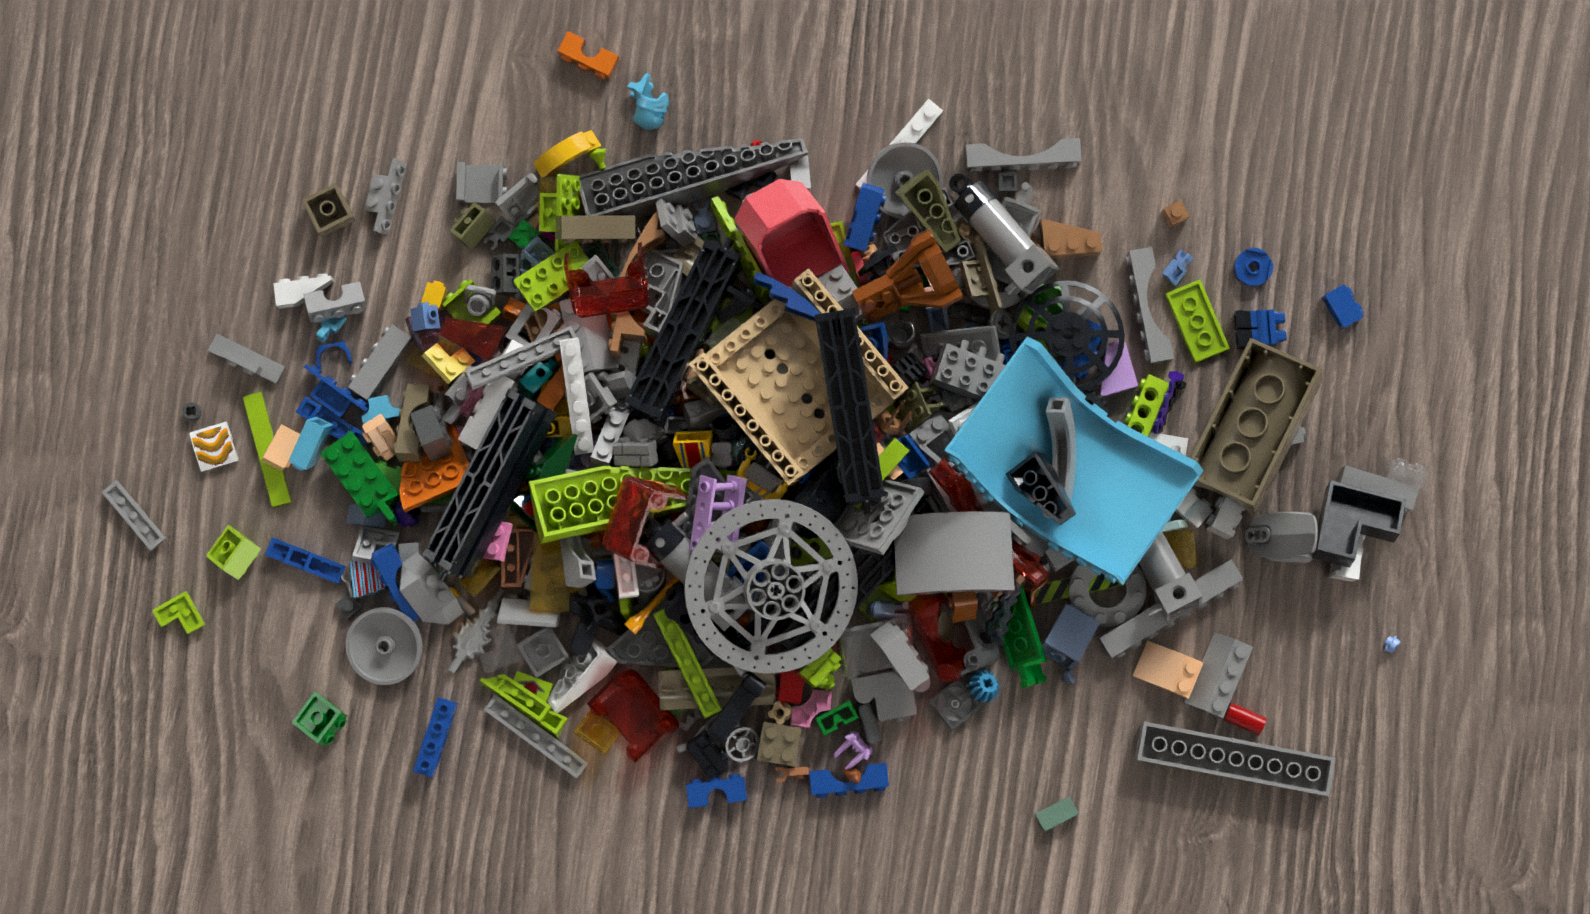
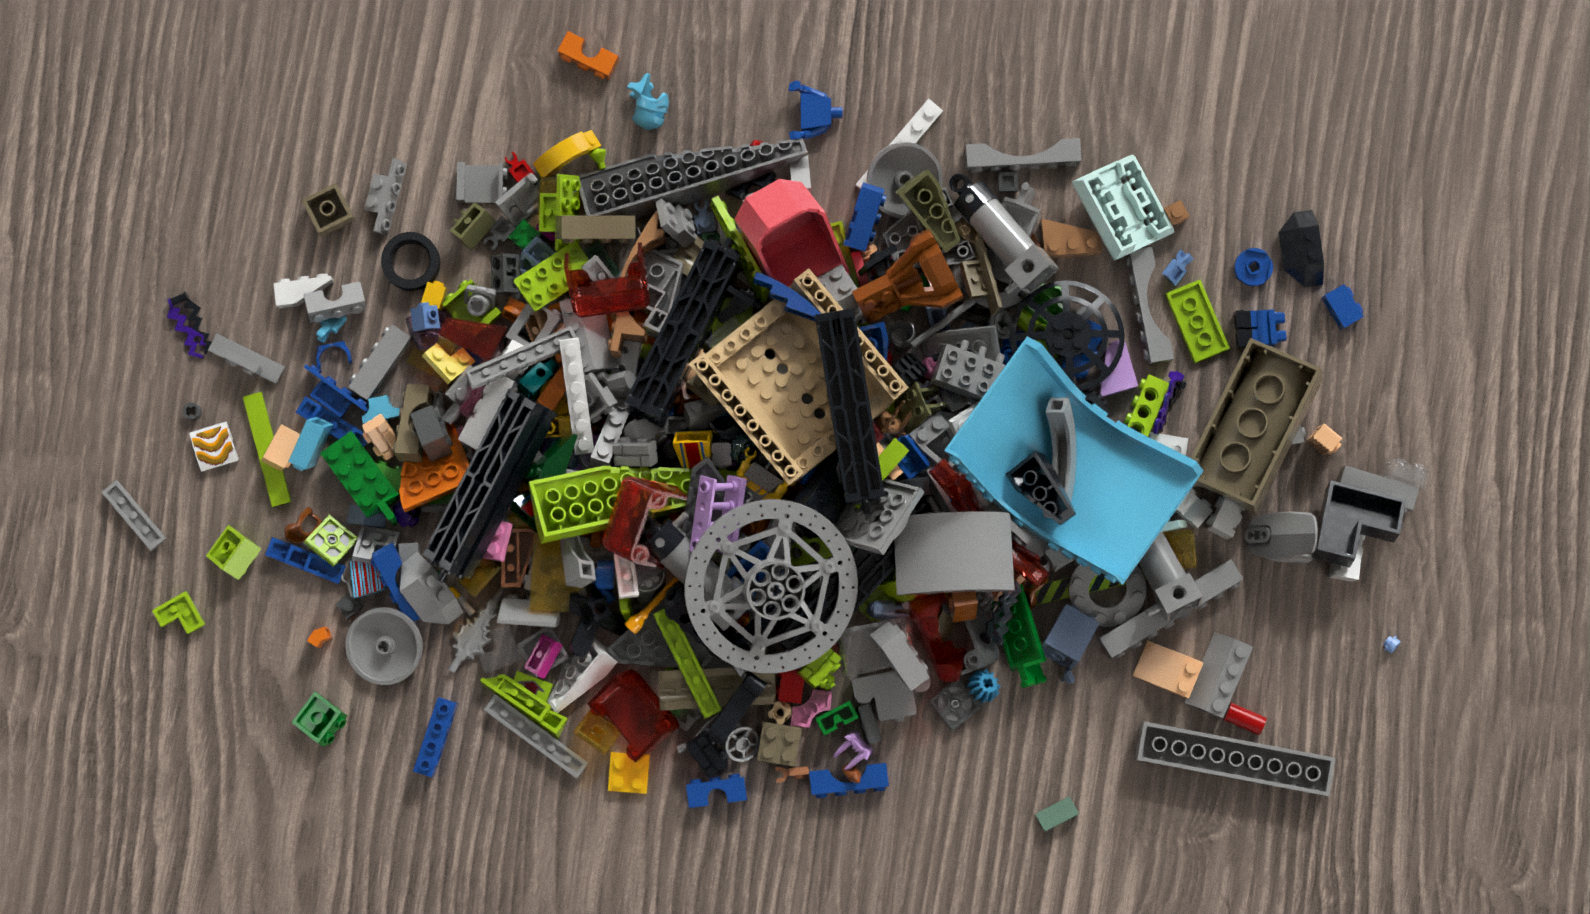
(192, 332): none -> piece
(294, 532): none -> dark orange piece
(319, 636): none -> orange piece
(331, 540): none -> lime piece
(399, 241): none -> black tyre
(518, 169): none -> red plate
(543, 656): none -> dark pink slope
(627, 775): none -> yellow plate
(815, 112): none -> blue torso
(942, 323): none -> light grey bar
(1119, 209): none -> light aqua piece
(1302, 249): none -> black wedge
(1325, 440): none -> light nougat brick

